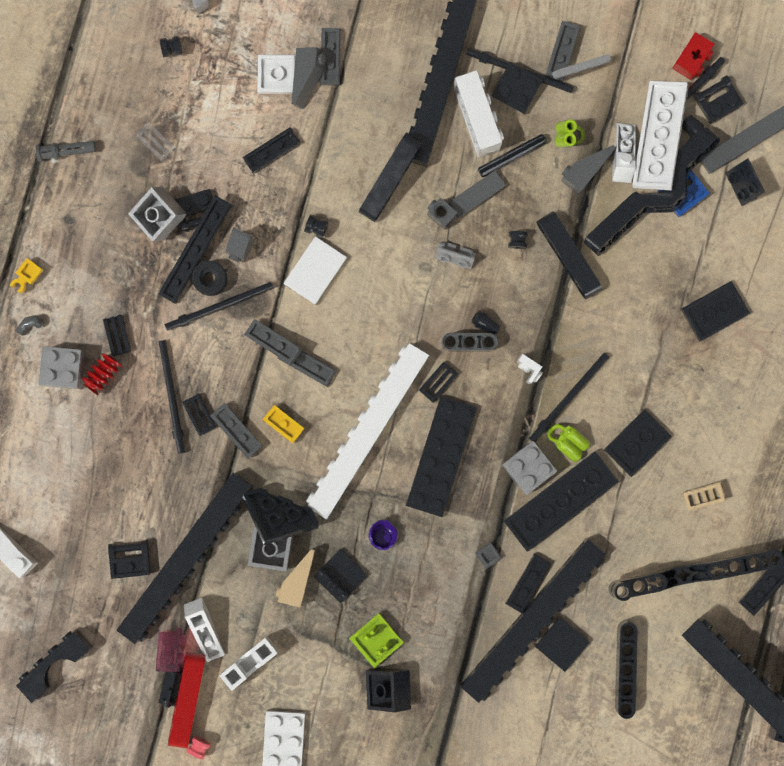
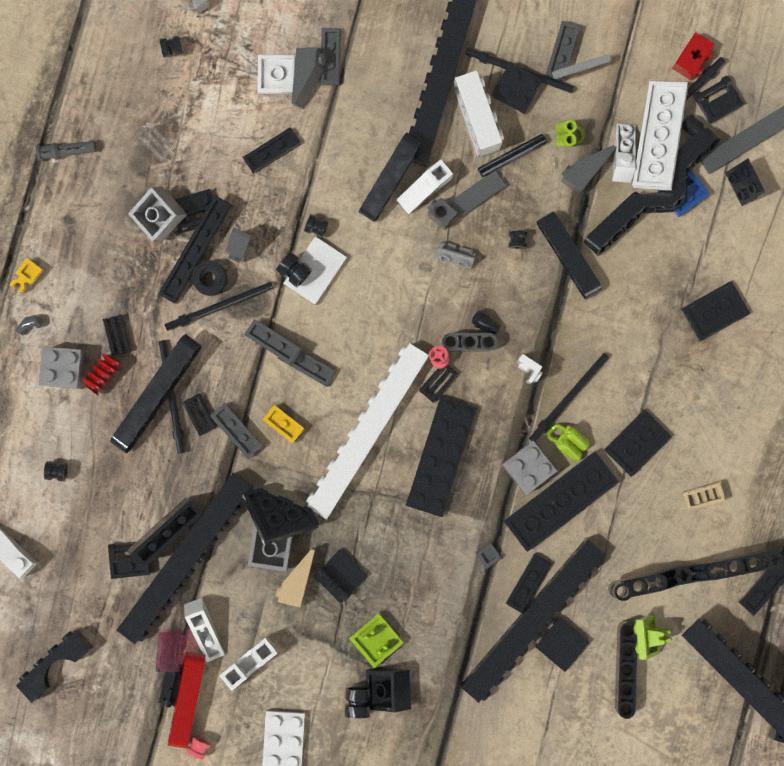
(55, 471): none -> black wheel
(156, 393): none -> black beam
(164, 532): none -> black brick
(296, 271): none -> black wheel
(357, 703): none -> black wheel
(382, 535): dark purple hair -> none
(425, 186): none -> white slope
(437, 353): none -> coral wheel
(649, 637): none -> lime plate

